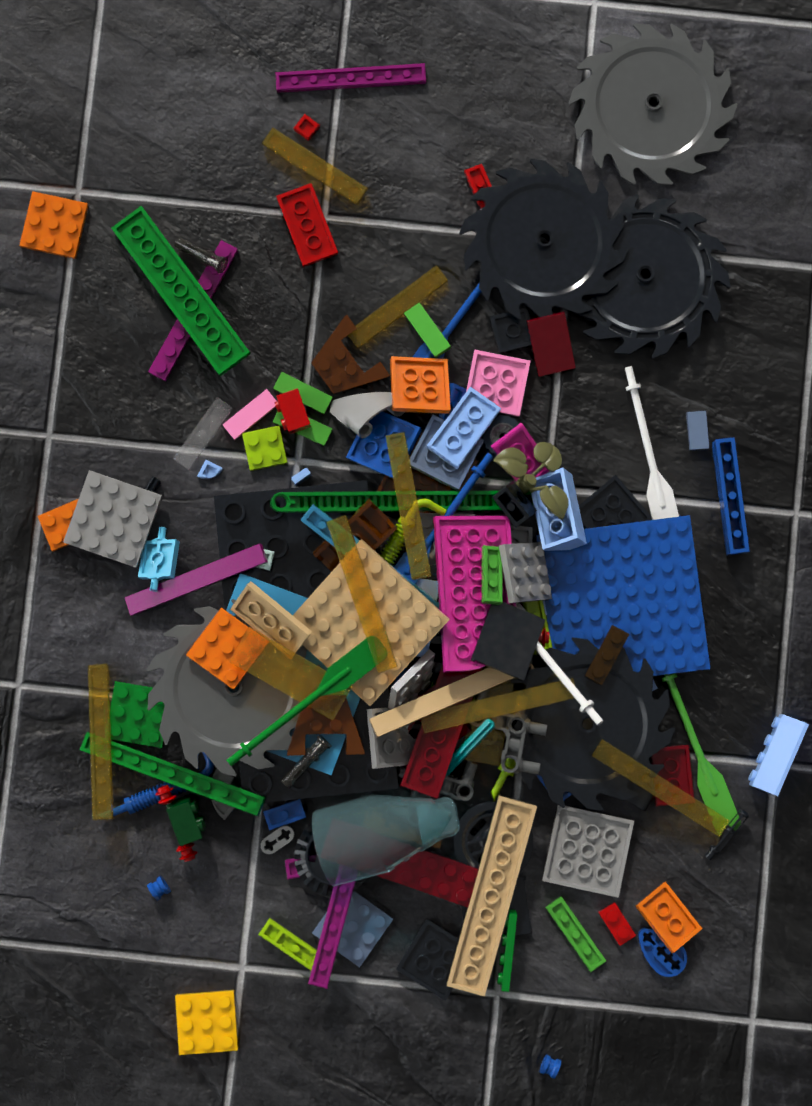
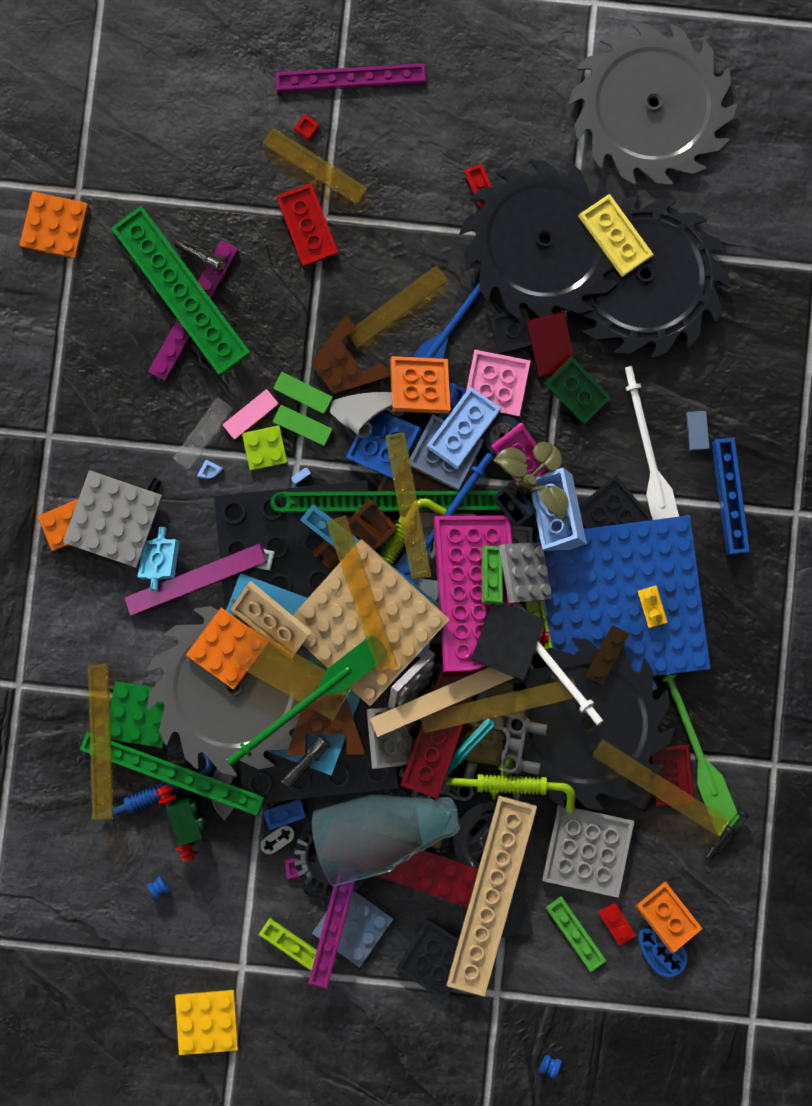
(293, 411): red brick -> none
(427, 330): bright green tile -> none
(506, 958): green plate -> none
(516, 785): none -> lime piece
(577, 390): none -> dark green plate
(615, 235): none -> light yellow tile
(652, 606): none -> yellow tile
(778, 754): light blue slope -> none

